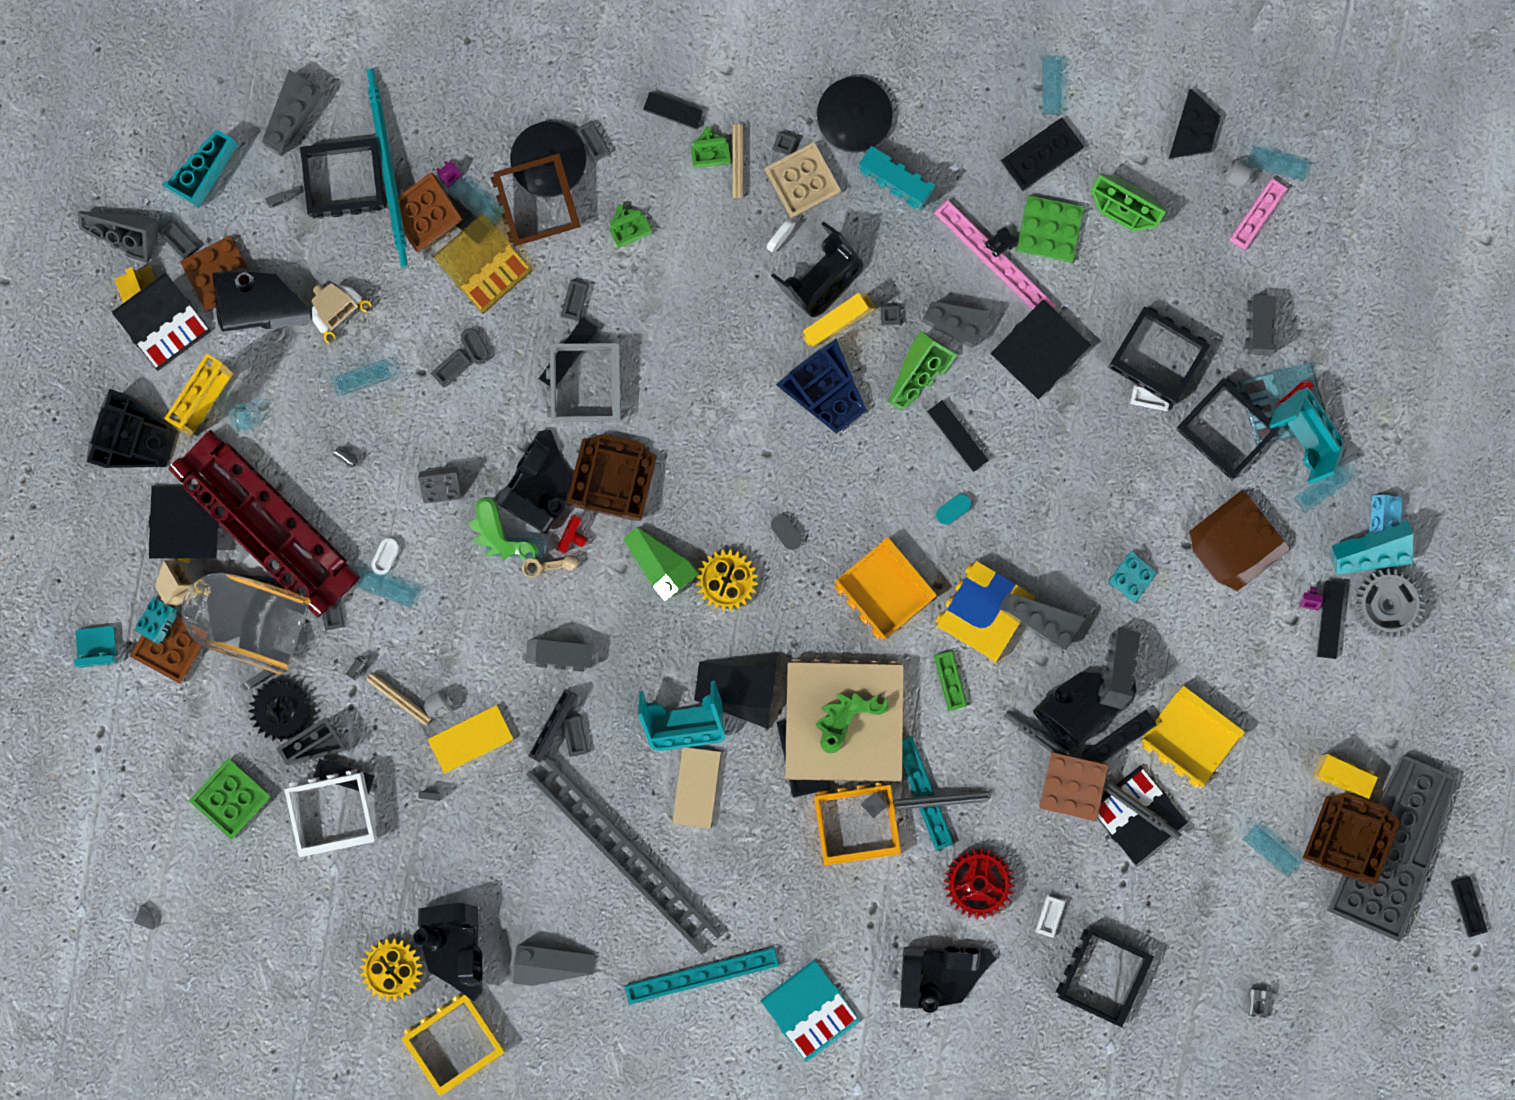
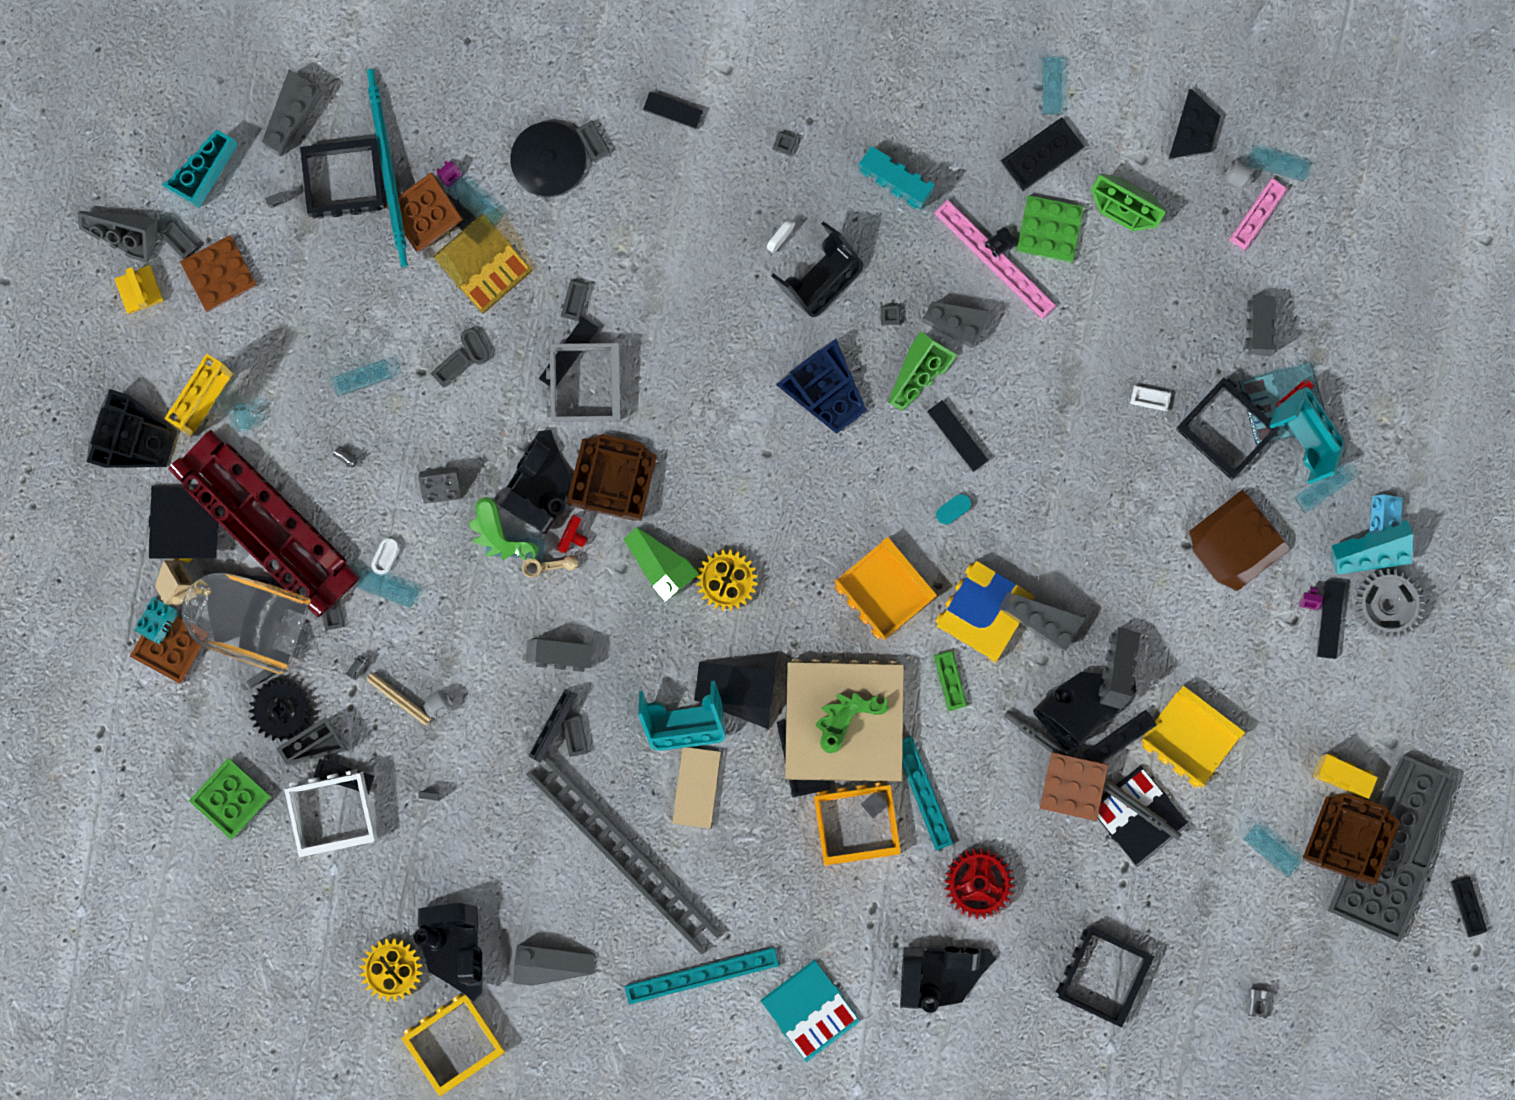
(95, 647): teal bracket -> none
(144, 918): flat silver tile -> none
(161, 321): black piece -> none
(256, 301): black panel -> none
(333, 305): tan torso -> none
(470, 739): yellow tile -> none
(507, 216): reddish brown window -> none
(628, 226): bright green slope -> none
(710, 150): bright green slope -> none
(737, 161): tan axle -> none
(786, 532): dark grey tile -> none
(802, 180): tan plate -> none
(839, 319): yellow slope -> none
(854, 114): black dish -> none
(940, 800): dark grey axle -> none
(1040, 349): black piece -> none
(1050, 916): white tile -> none
(1132, 577): teal hinge -> none
(1144, 381): black window -> none

